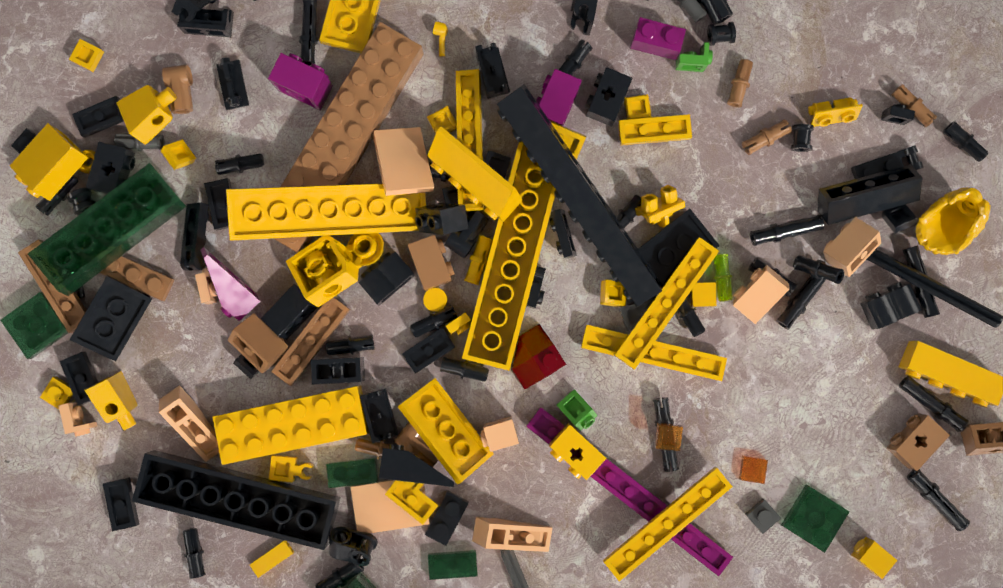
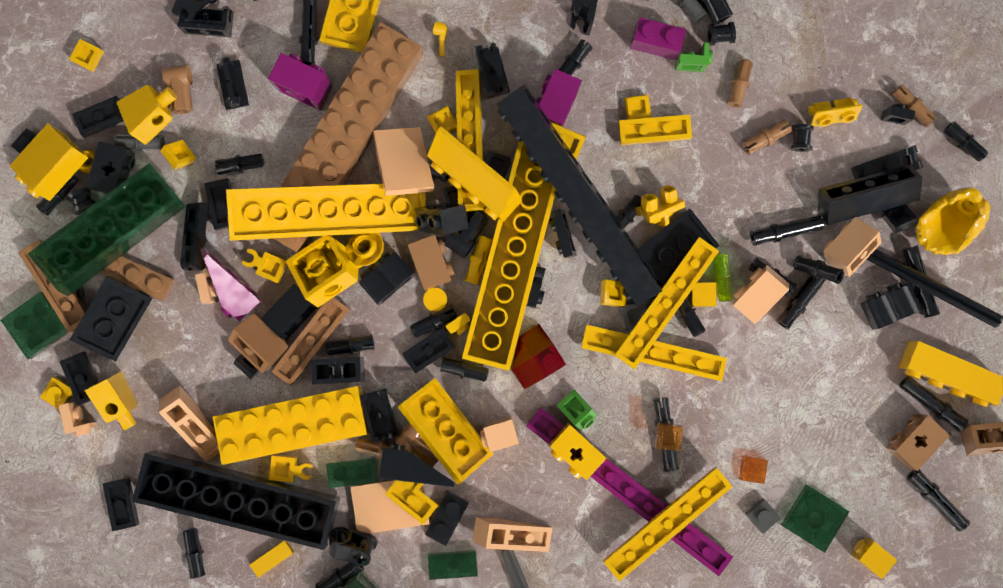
(268, 266): none -> yellow plate
(613, 83): black brick -> none

